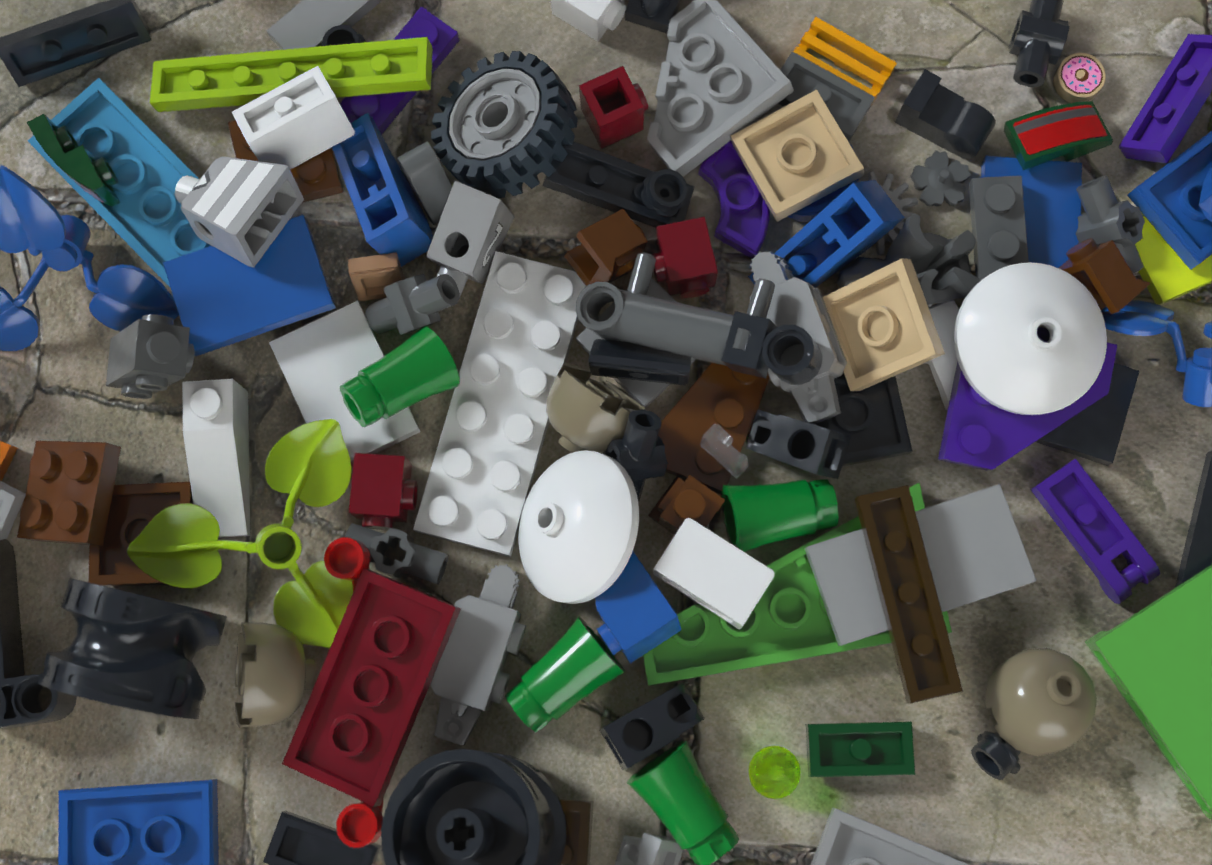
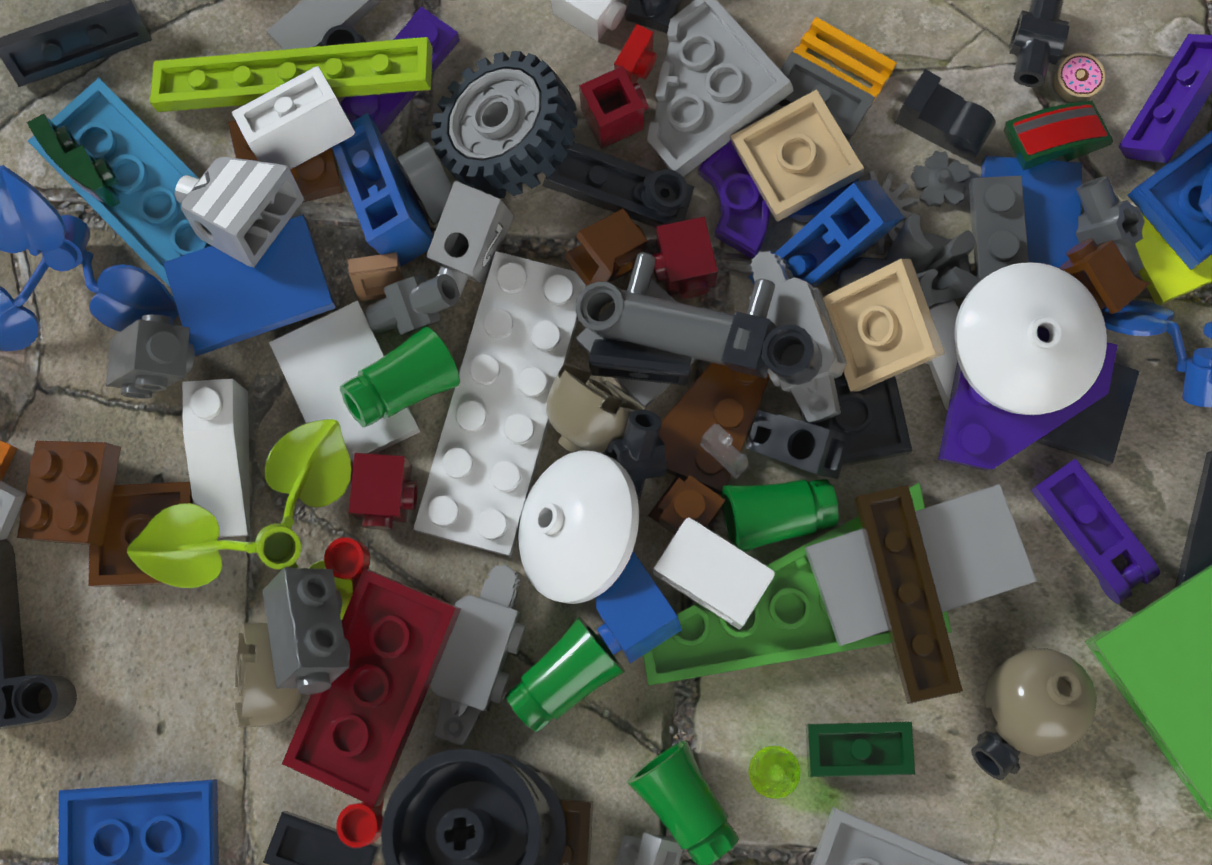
(132, 651): black piece -> none
(305, 629): none -> dark grey brick
(418, 562): dark grey axle -> none
(637, 54): none -> red plate
(651, 726): black leg -> none

